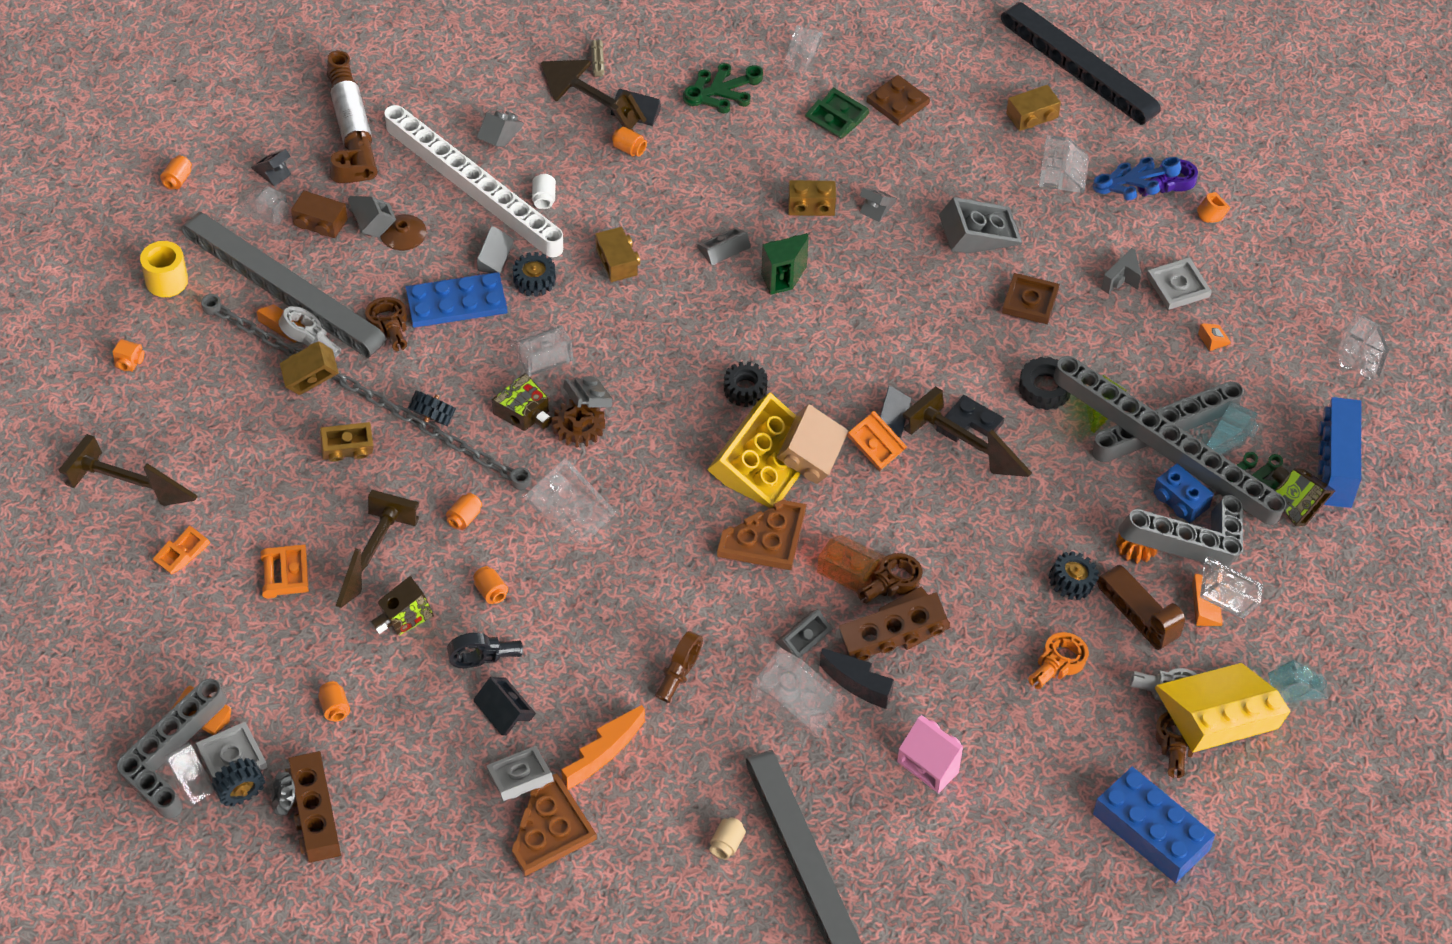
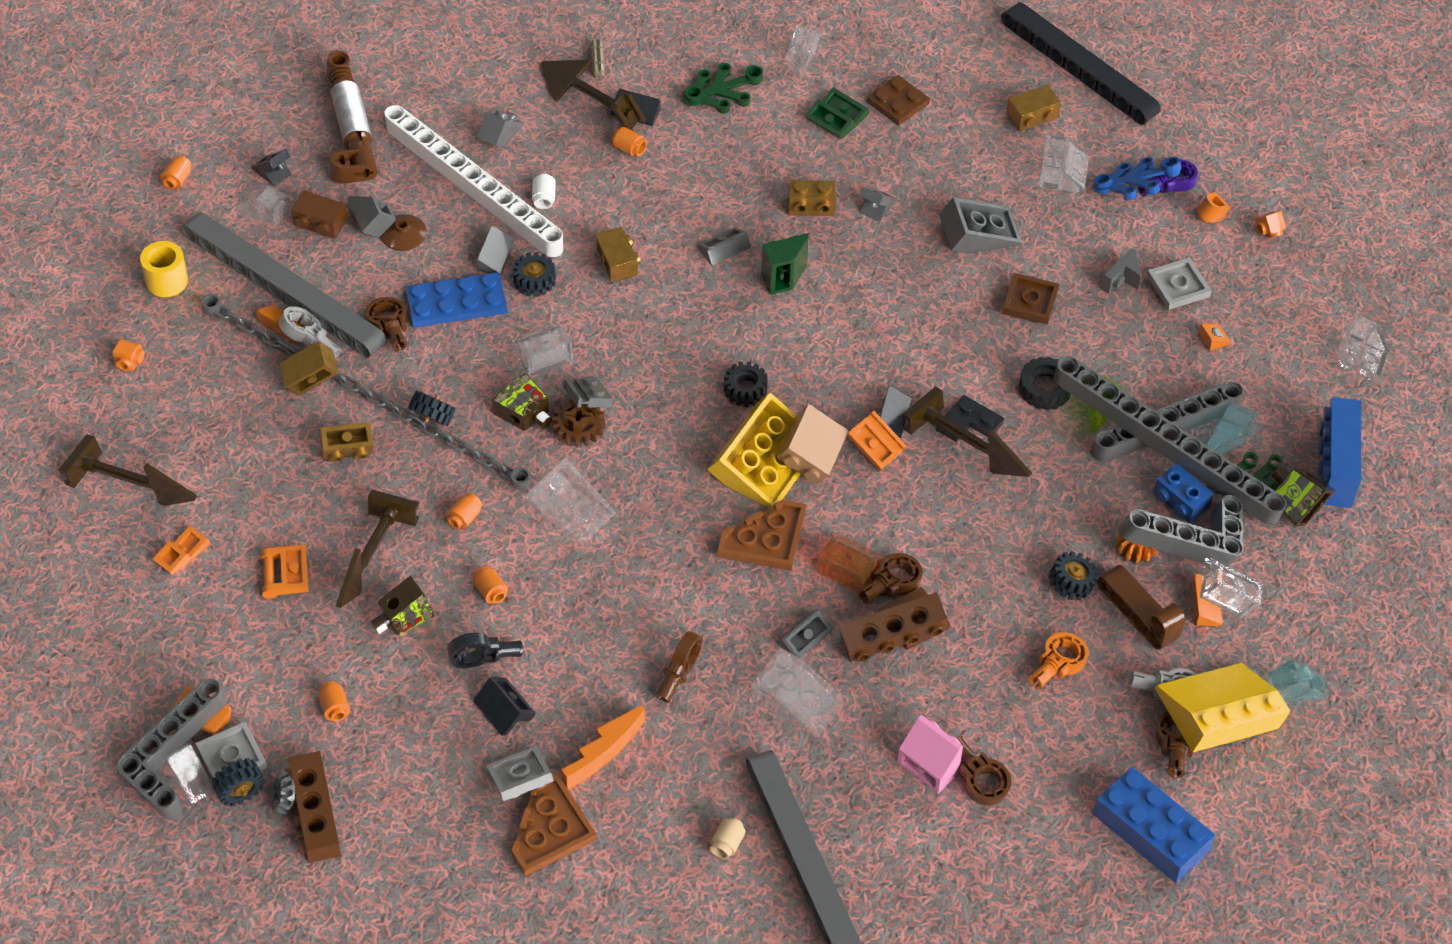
(857, 677): black slope -> none
(978, 764): none -> reddish brown pin
(1270, 223): none -> orange plate

